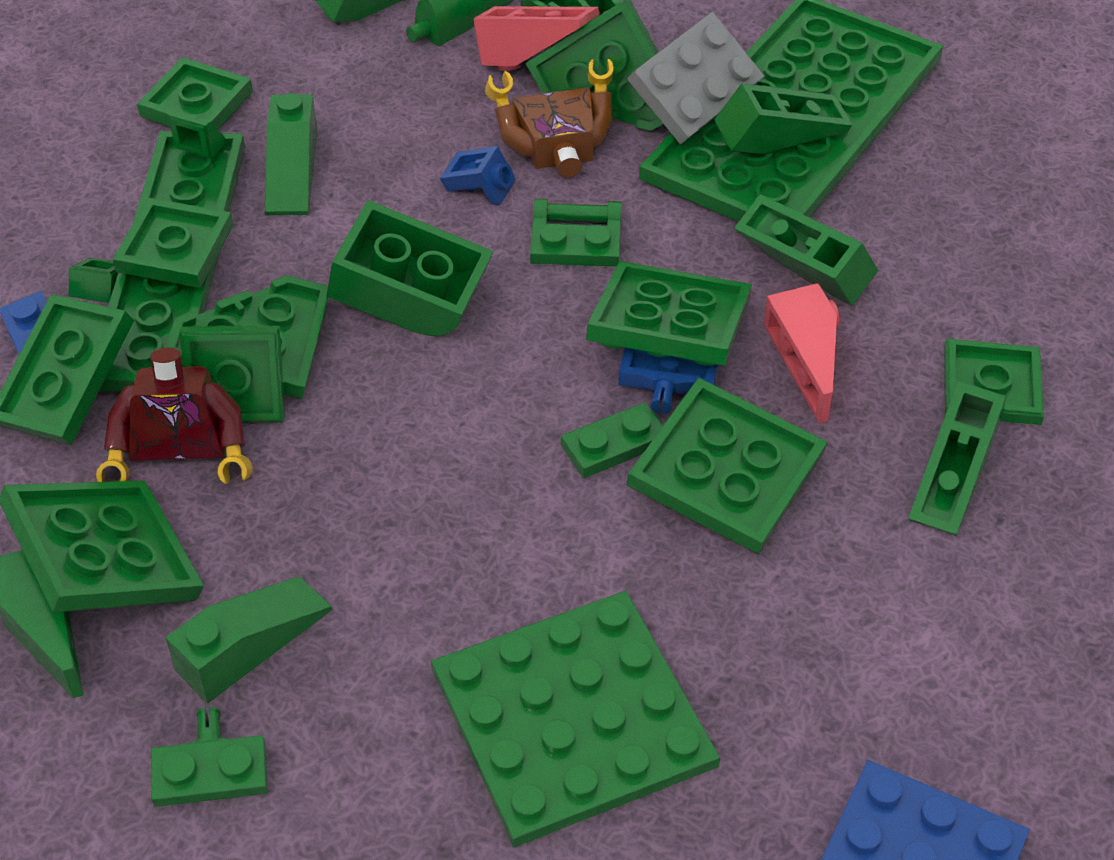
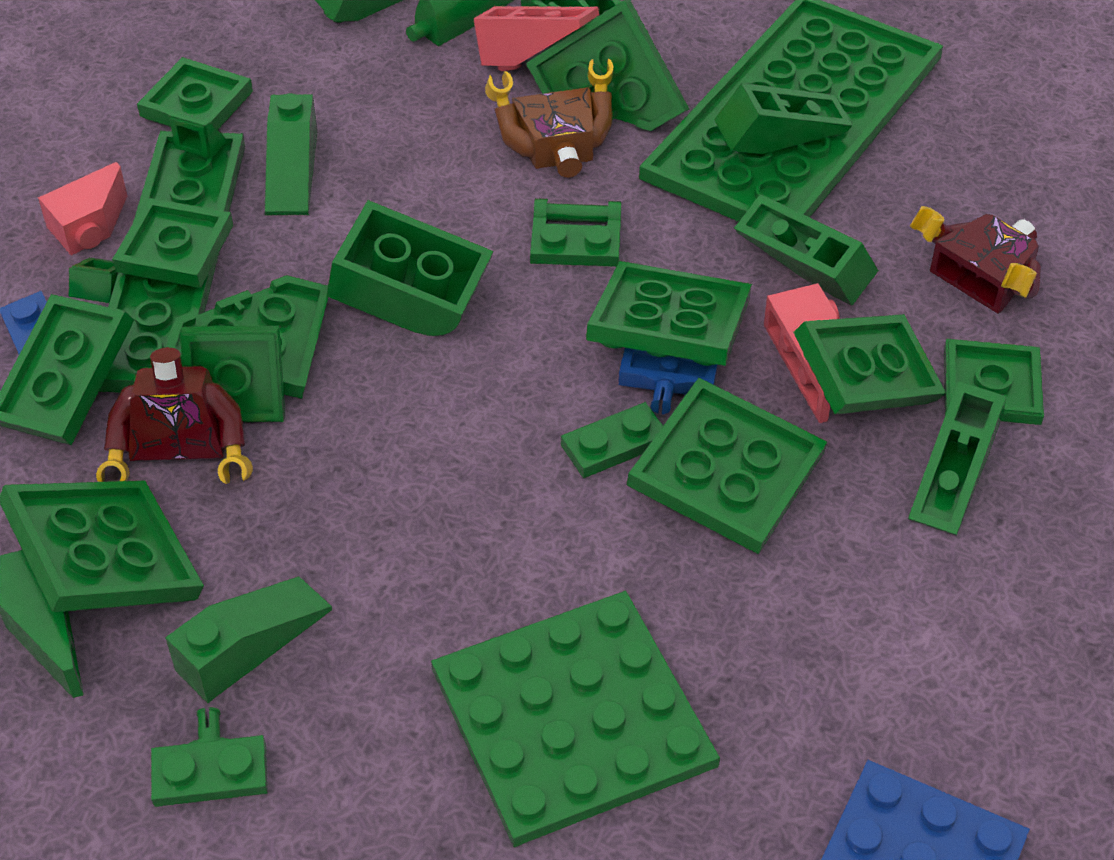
(85, 209): none -> coral slope
(479, 169): blue bracket -> none
(694, 77): light grey plate -> none
(869, 363): none -> green plate
(983, 256): none -> dark red torso

